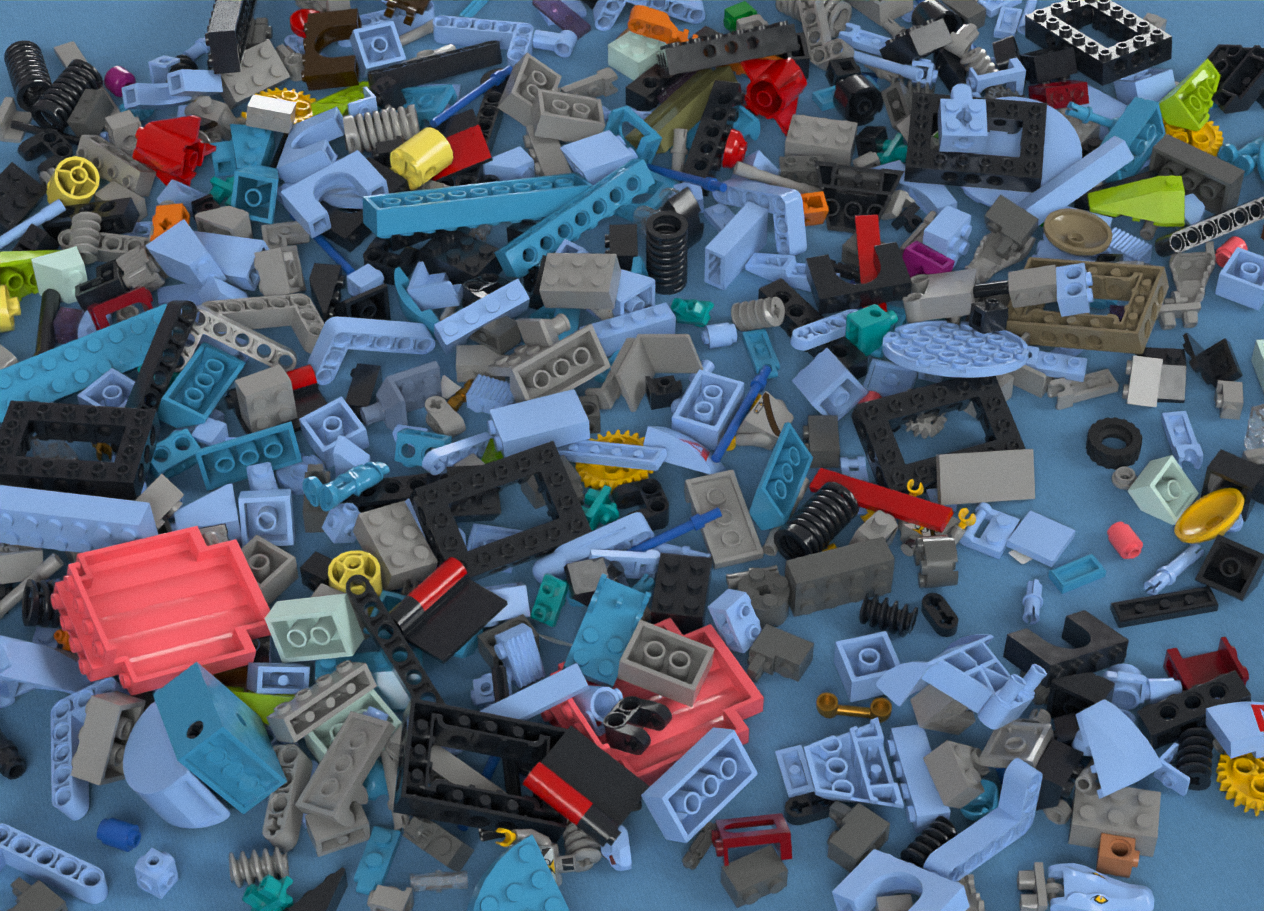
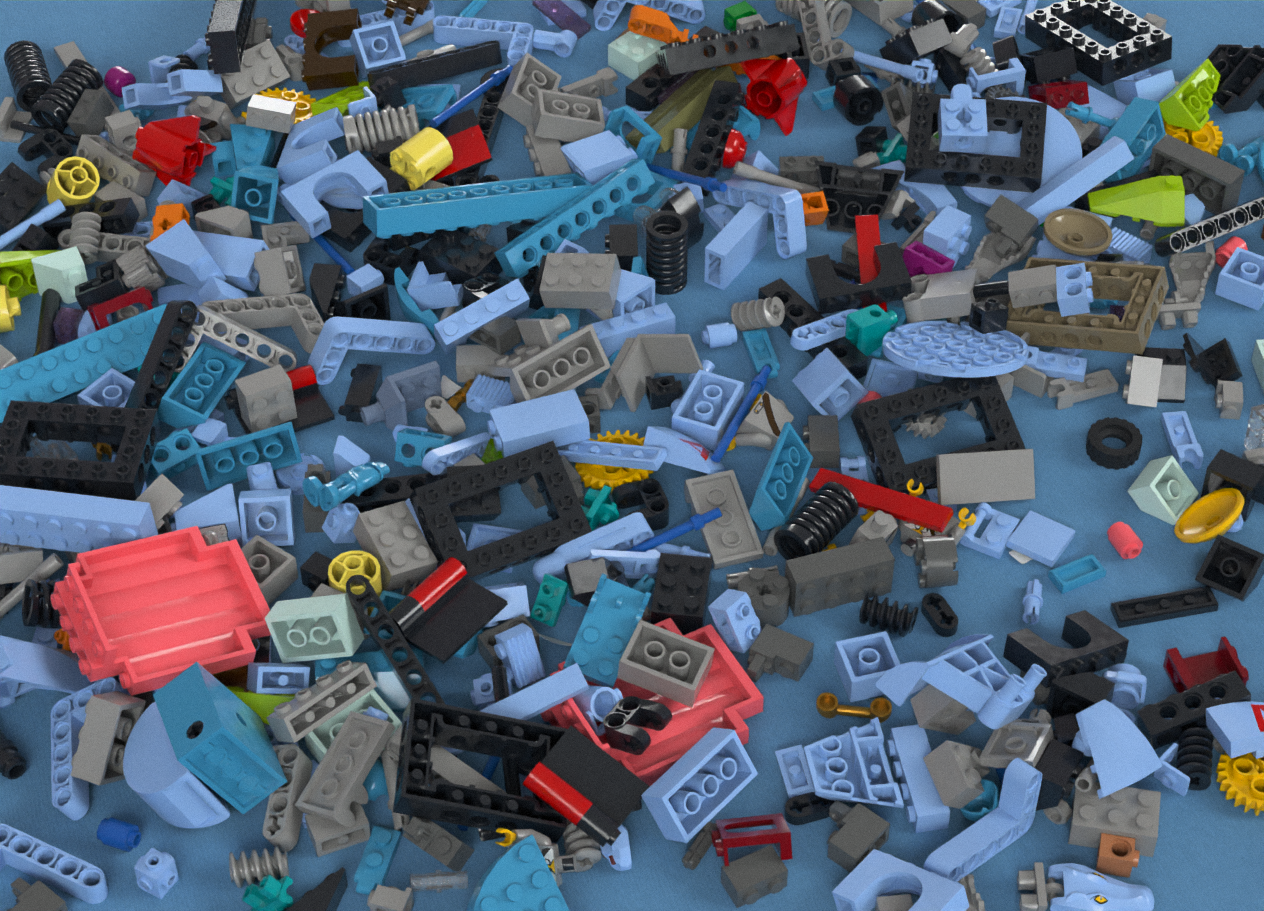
(326, 423): light blue brick -> none
(511, 165): light blue slope -> none
(691, 311): teal hips -> none
(780, 266): light blue slope -> none
(821, 138): light grey brick -> none
(863, 39): light blue plate -> none
(930, 839): black piece -> none
(1123, 478): light grey plate -> none
(1160, 688): light blue brick -> none
(1167, 574): light blue pin -> none

